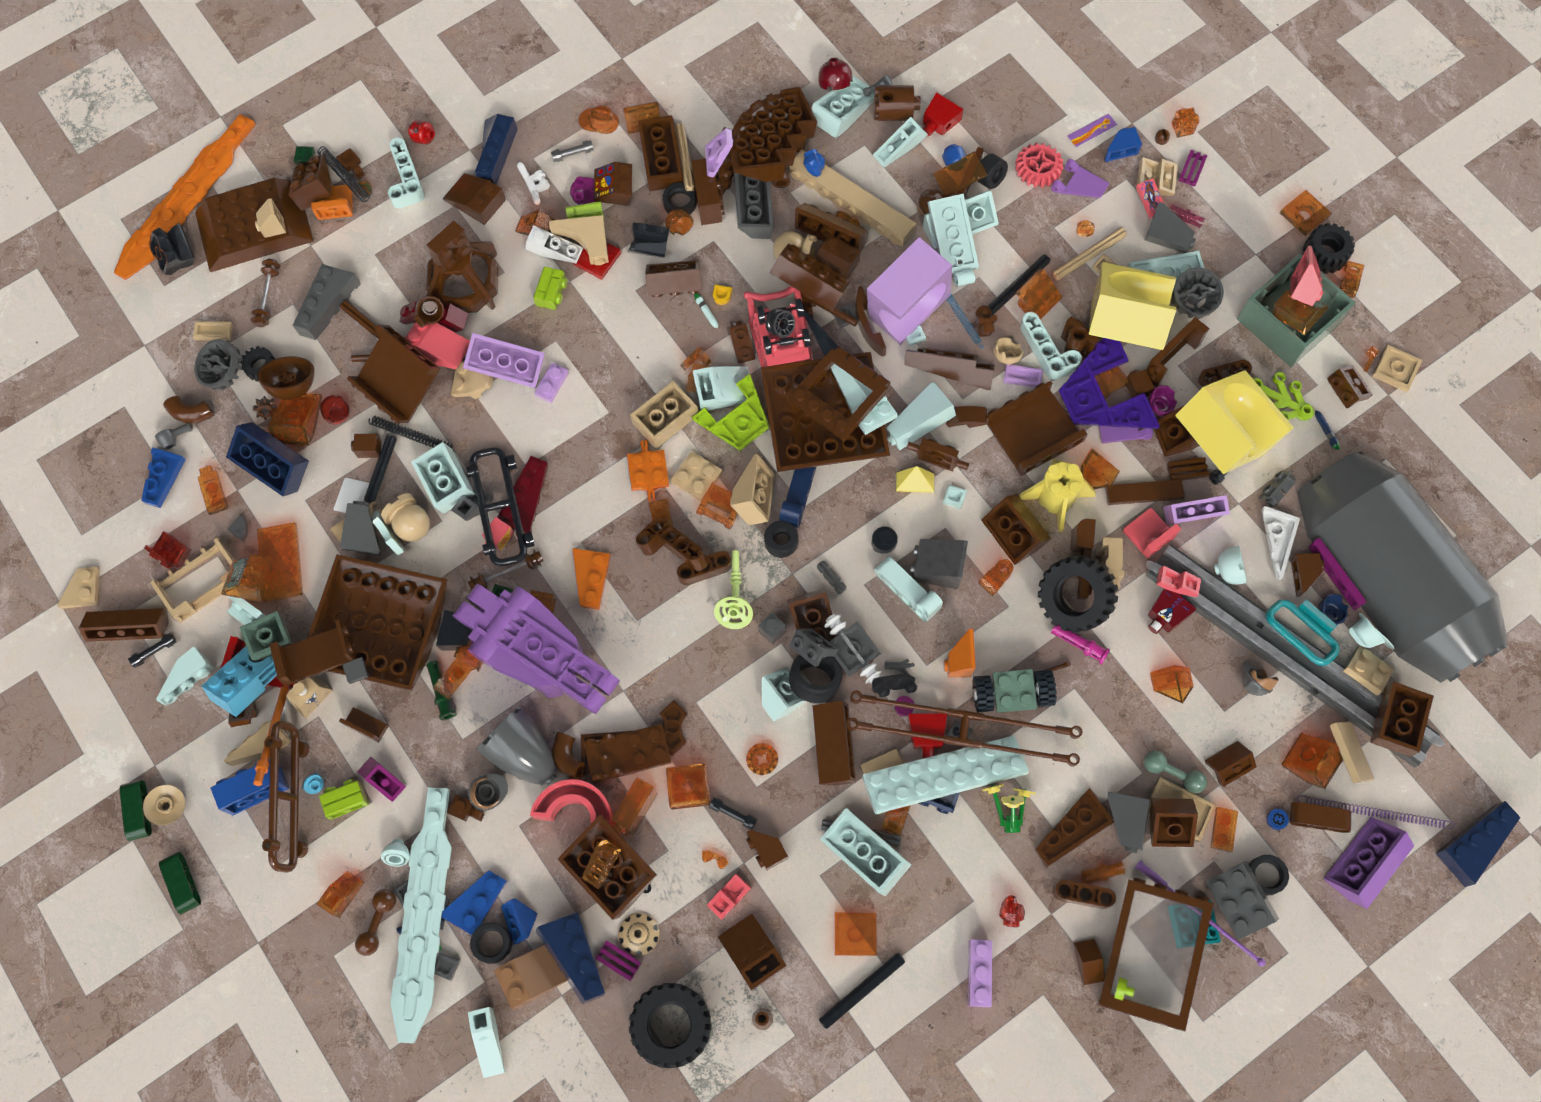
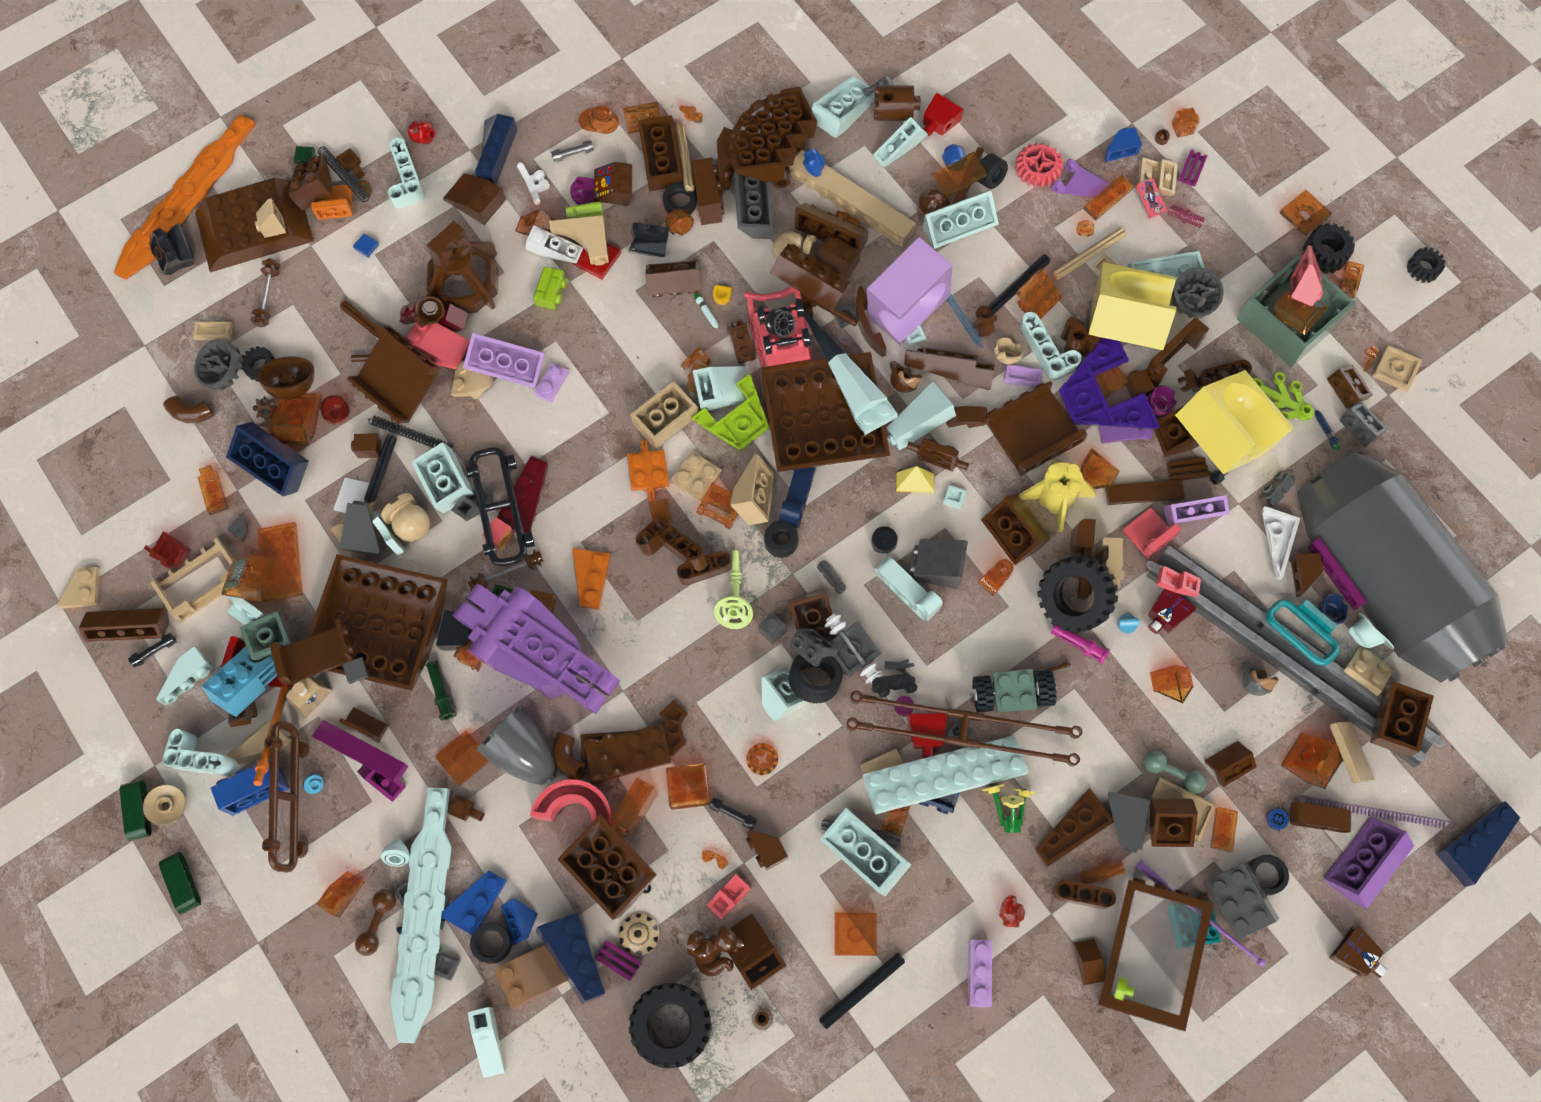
(162, 475): blue wing -> none
(167, 437): dark grey bar -> none
(181, 756): none -> light aqua beam
(324, 300): dark grey wedge -> none
(343, 799): lime brick -> none
(360, 751): none -> magenta tile
(365, 245): none -> blue tile
(452, 678): clear orange plate -> none
(461, 758): none -> clear orange slope
(487, 791): dark grey piece -> none
(606, 851): clear orange slope -> none
(690, 113): none -> clear orange piece
(706, 950): none -> reddish brown animal
(717, 151): lavender wing -> none
(825, 414): reddish brown hinge -> none
(833, 744): reddish brown brick -> none
(835, 74): dark red cylinder -> none
(903, 379): none -> reddish brown piece
(954, 237): light aqua hinge -> none
(961, 658): orange slope -> none
(1092, 130): medium lavender sticker -> none
(1108, 197): none -> clear orange plate
(1128, 623): none -> medium azure plate
(1170, 230): dark grey slope -> none
(1191, 381): none -> reddish brown tile
(1231, 566): light aqua cylinder -> none
(1359, 953): none -> reddish brown torso
(1363, 424): none -> dark grey bracket
(1422, 273): none -> black tyre

